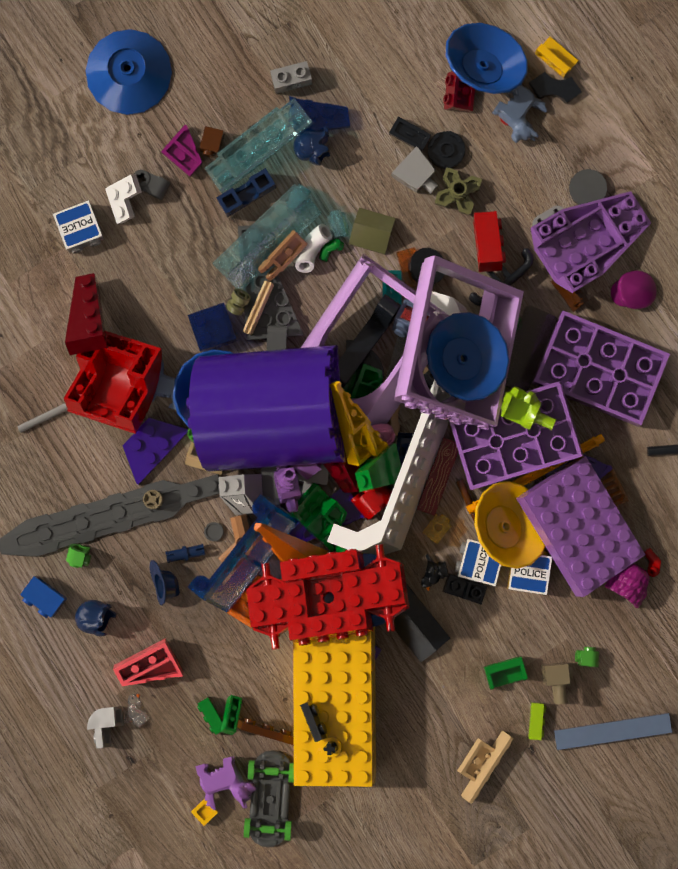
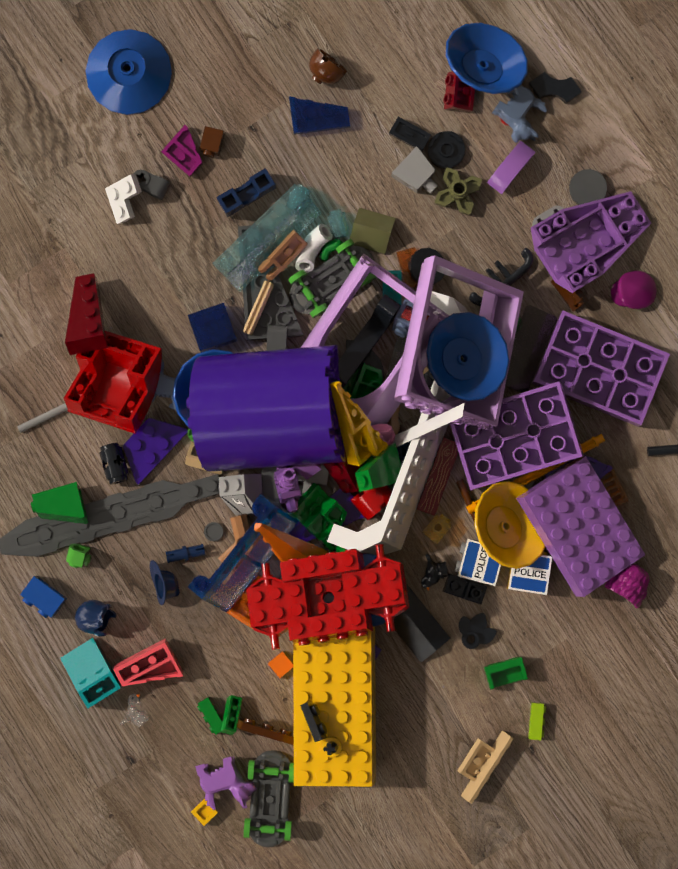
(61, 504): none -> green slope
(79, 227): piece -> none
(90, 673): none -> teal slope
(101, 722): light grey brick -> none
(114, 471): none -> black piece
(150, 498): dark tan wheel -> none
(239, 300): olive wheel -> none
(257, 144): clear light blue slope -> none
(281, 664): none -> orange tile
(291, 77): light grey brick -> none
(311, 146): dark blue hair -> none
(315, 290): none -> dark grey piece
(325, 68): none -> reddish brown cylinder
(429, 425): none -> white sticker
(477, 628): none -> black plate
(488, 241): red brick -> none
(511, 167): none -> medium lavender brick
(524, 409): lime piece -> none
(556, 57): yellow panel -> none
(558, 677): dark tan brick -> none
(588, 657): bright green plate -> none
(612, 731): sand blue tile -> none
(654, 563): red arm -> none

